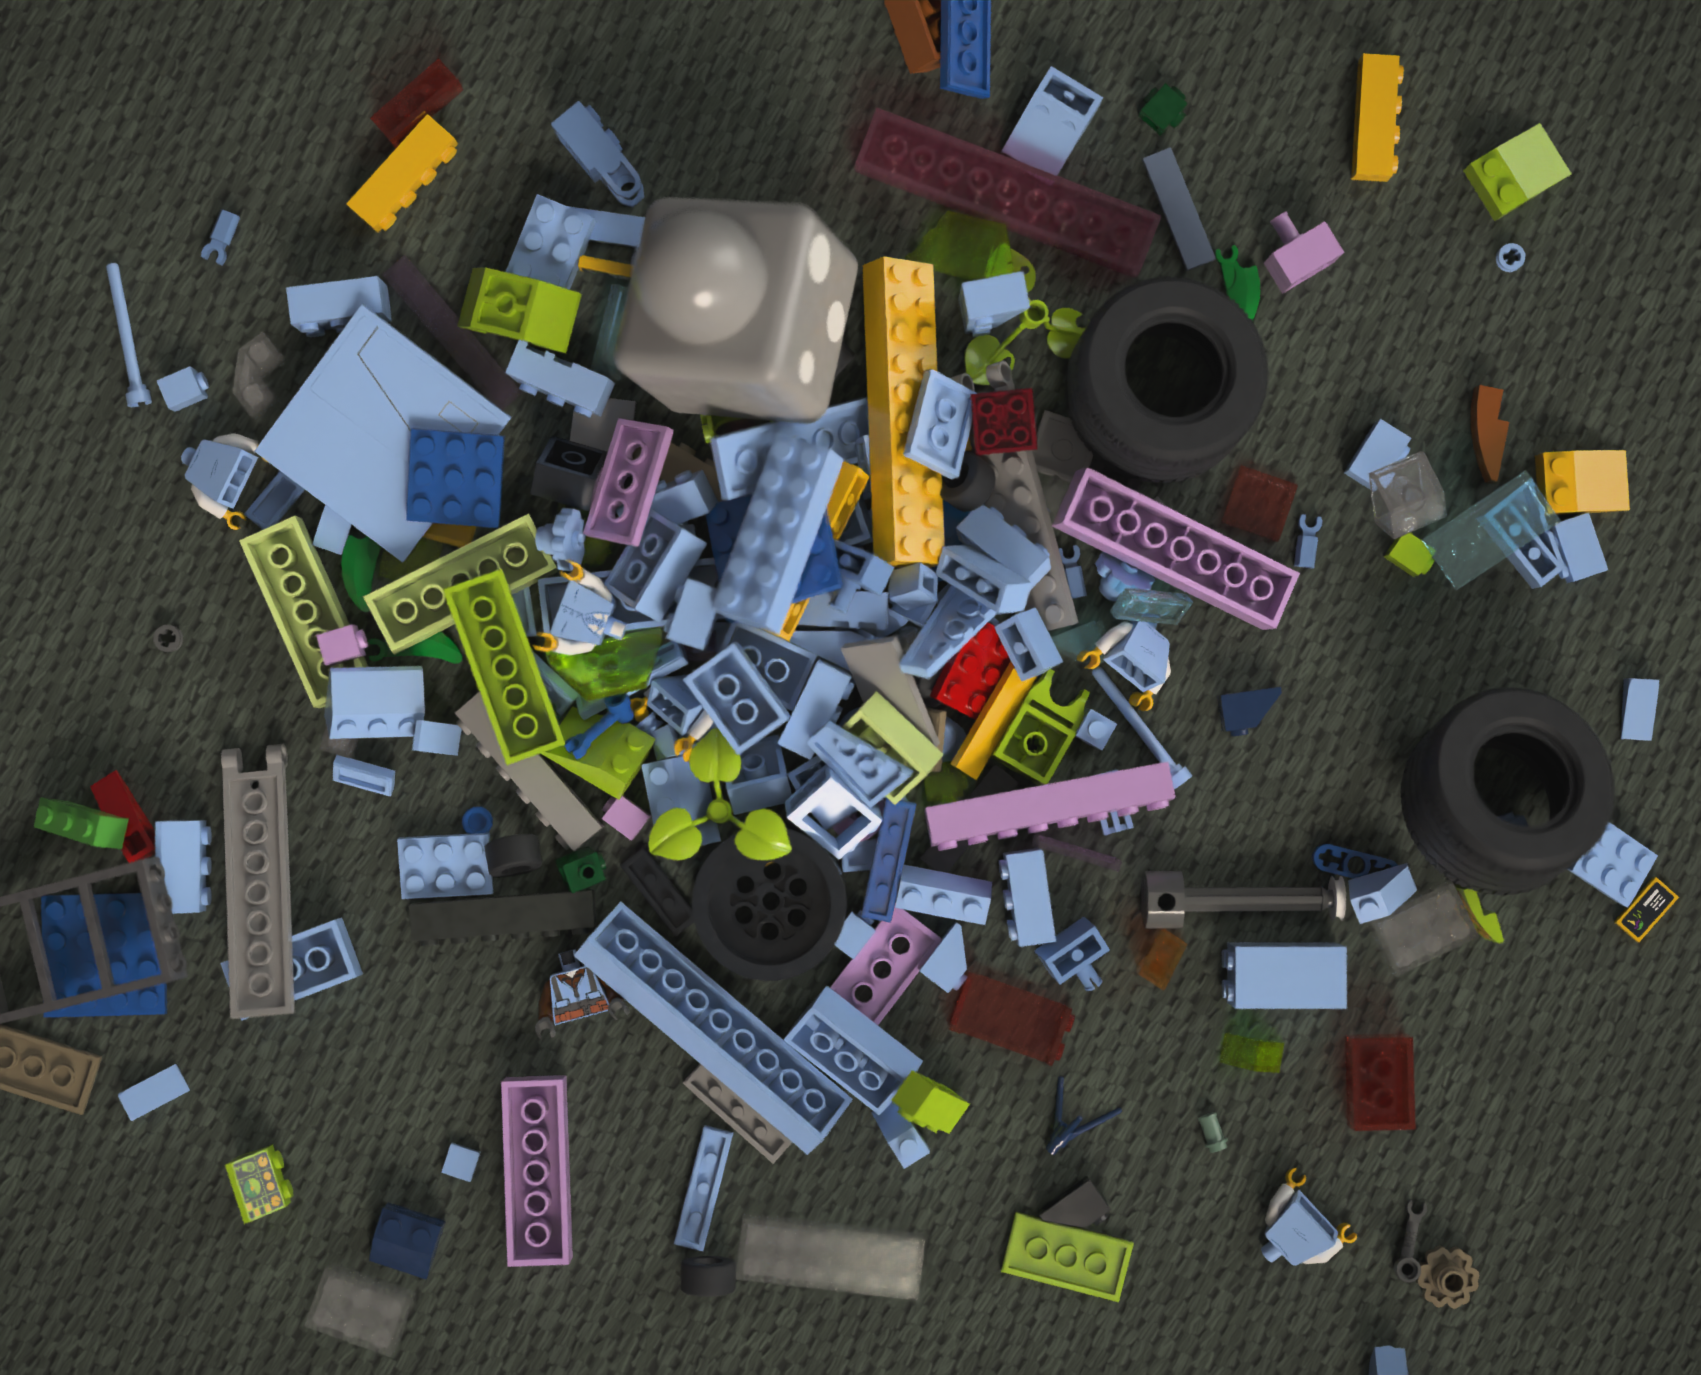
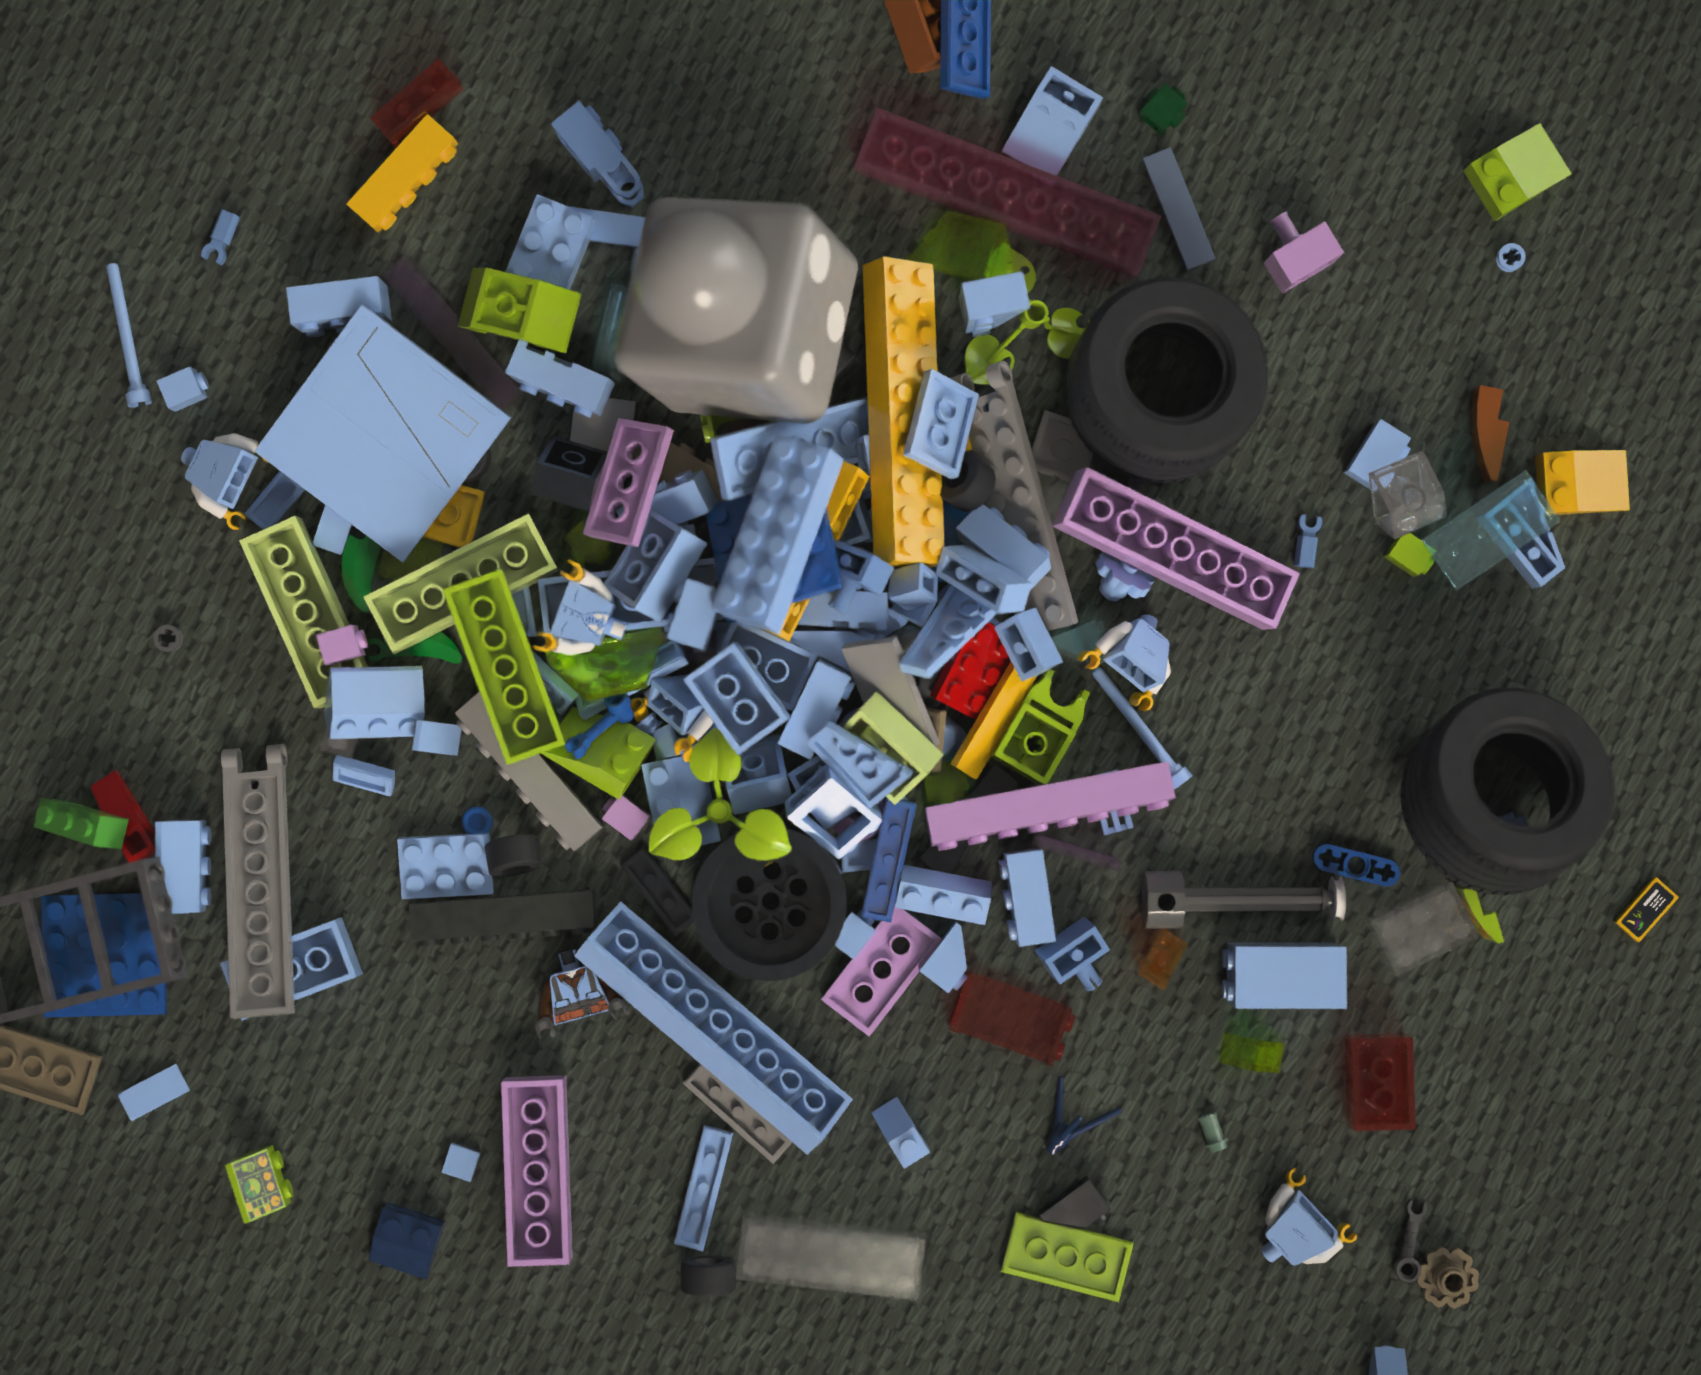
(253, 364): clear brick -> none
(360, 1309): clear brick -> none
(455, 478): blue plate -> none
(563, 538): light blue plant -> none
(581, 869): dark green brick -> none
(605, 267): yellow tile -> none
(852, 1050): light blue brick -> none
(929, 1103): lime brick -> none
(1004, 421): dark red tile -> none
(1074, 574): medium blue bar -> none
(1095, 729): light blue brick -> none
(1151, 606): clear light blue plate -> none
(1240, 283): green piece -> none
(1245, 709): dark blue slope -> none
(1259, 503): clear red tile -> none
(1376, 117): yellow brick -> none
(1381, 892): light blue slope -> none
(1578, 548): light blue brick -> none
(1615, 865): light blue plate -> none
(1639, 708): light blue slope -> none

